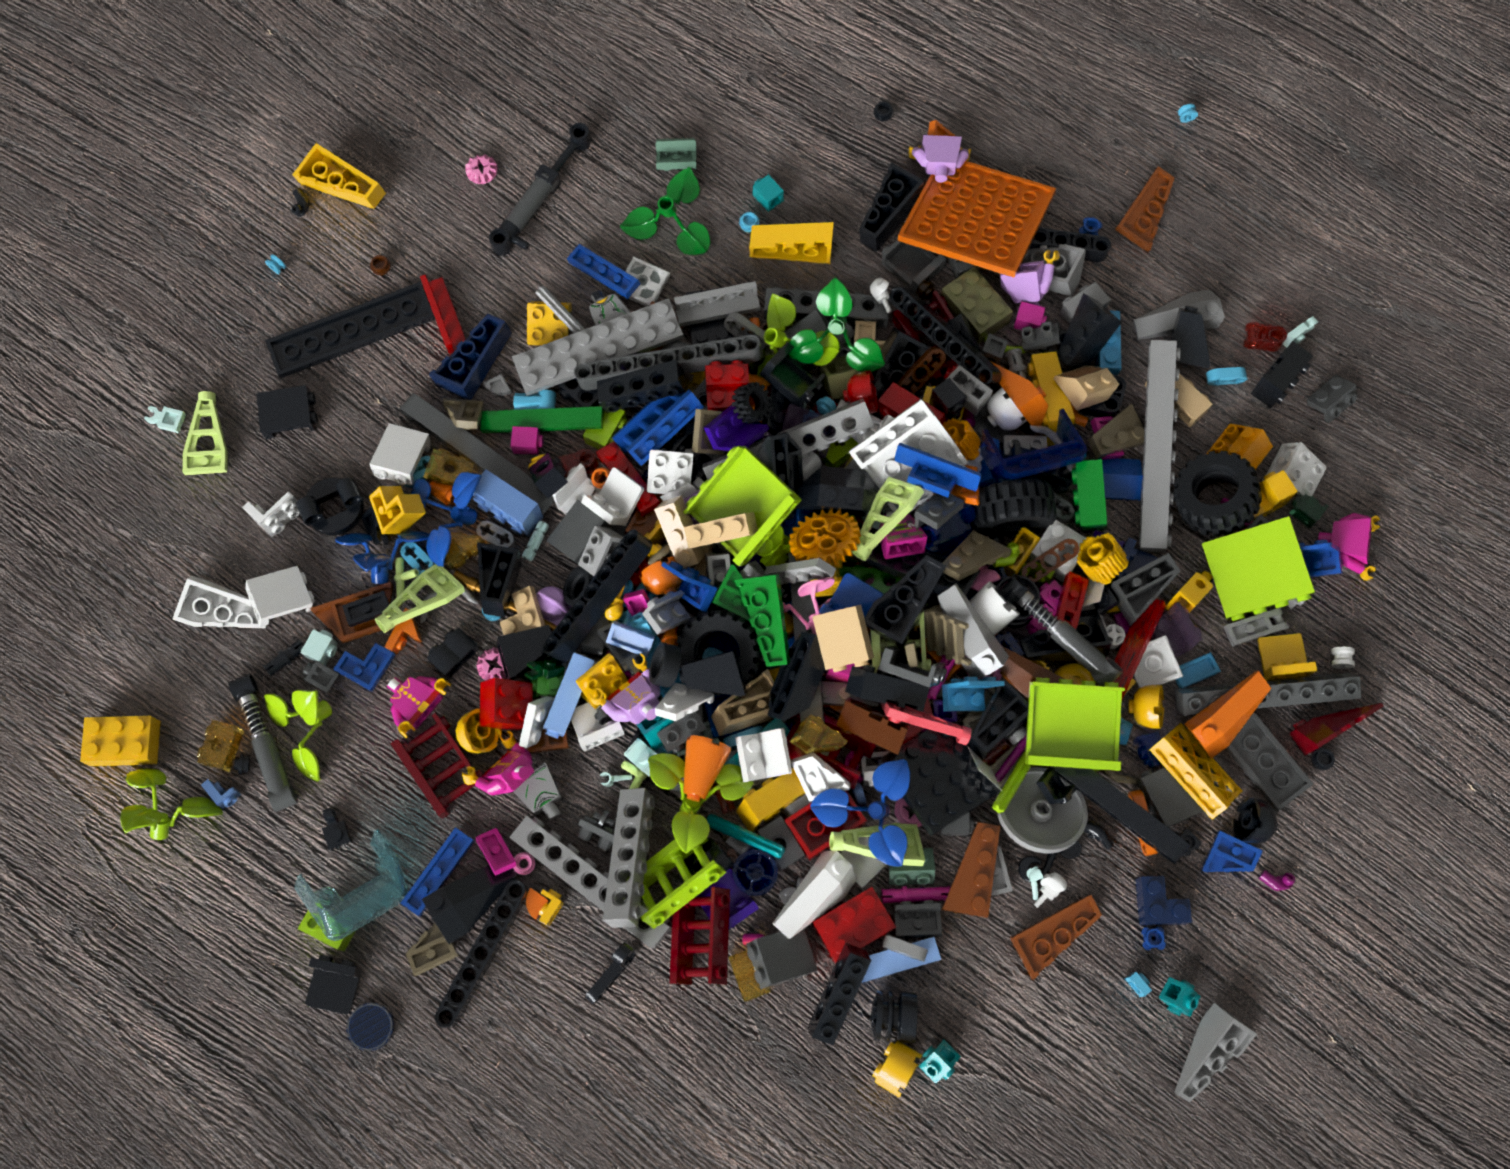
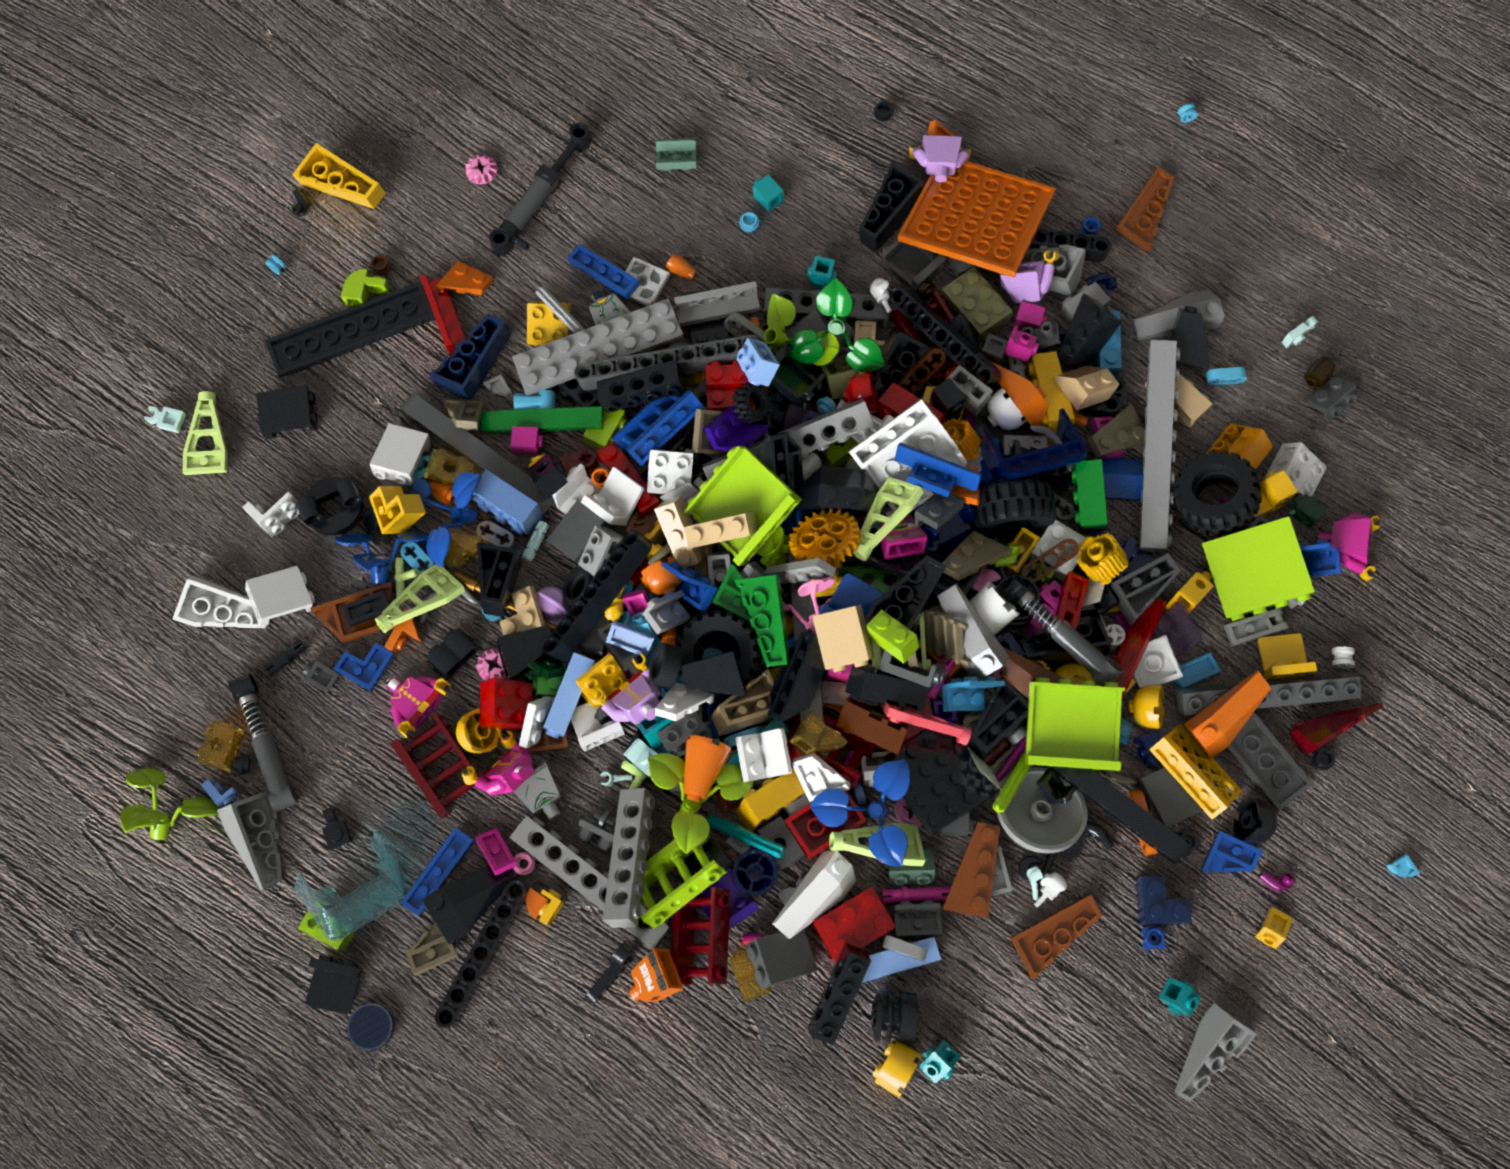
(120, 740): yellow brick -> none
(254, 835): none -> light grey wedge
(312, 712): lime plant -> none
(320, 646): light aqua brick -> none
(360, 284): none -> lime brick
(465, 280): none -> orange wing
(641, 221): green plant -> none
(655, 977): none -> orange torso
(679, 266): none -> orange cone
(757, 362): none -> light blue brick
(793, 242): yellow wedge -> none
(821, 272): none -> teal brick
(864, 866): white sticker -> none
(892, 636): none -> lime brick
(1021, 345): none -> dark pink brick
(1103, 278): none -> clear blue arm
(1139, 983): medium azure plate -> none
(1262, 335): clear red piece -> none
(1274, 928): none -> yellow bracket
(1282, 375): black wedge -> none
(1319, 372): none -> dark brown brick
(1403, 867): none -> medium azure tile

